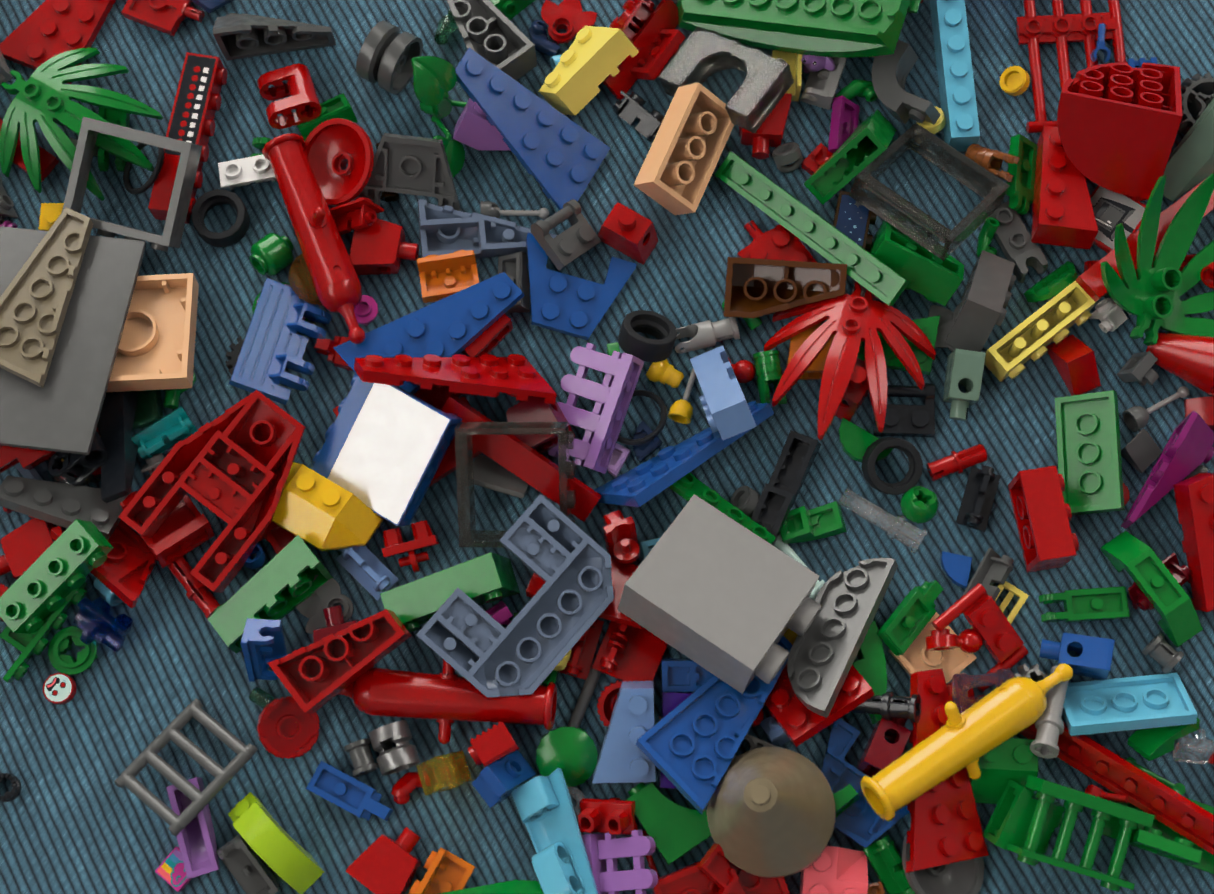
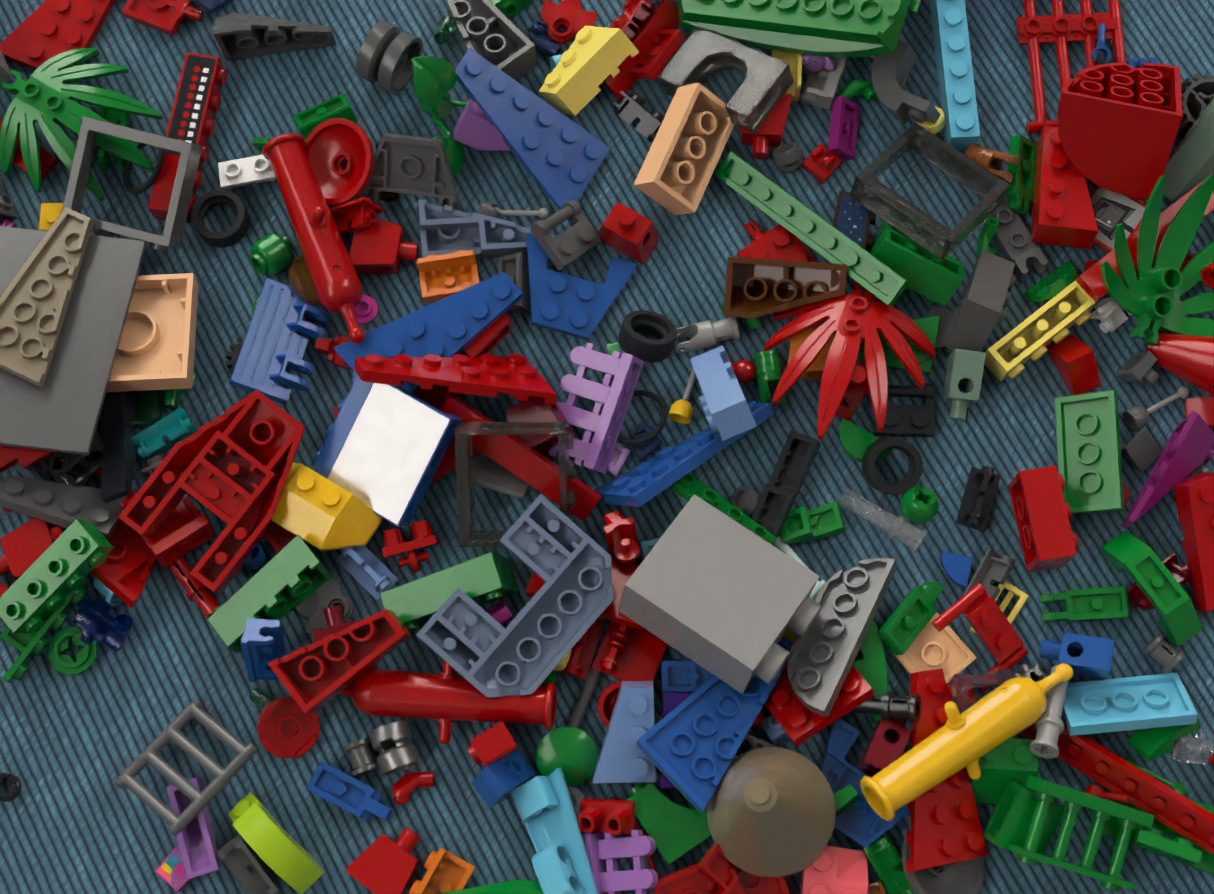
(59, 688): tile -> none
(302, 98): red connector -> none
(444, 773): clear yellow brick -> none
(664, 373): yellow piece -> none
(854, 155): green arch -> none
(956, 462): red axle -> none
(968, 640): red plate -> none
(1014, 80): yellow tile -> none

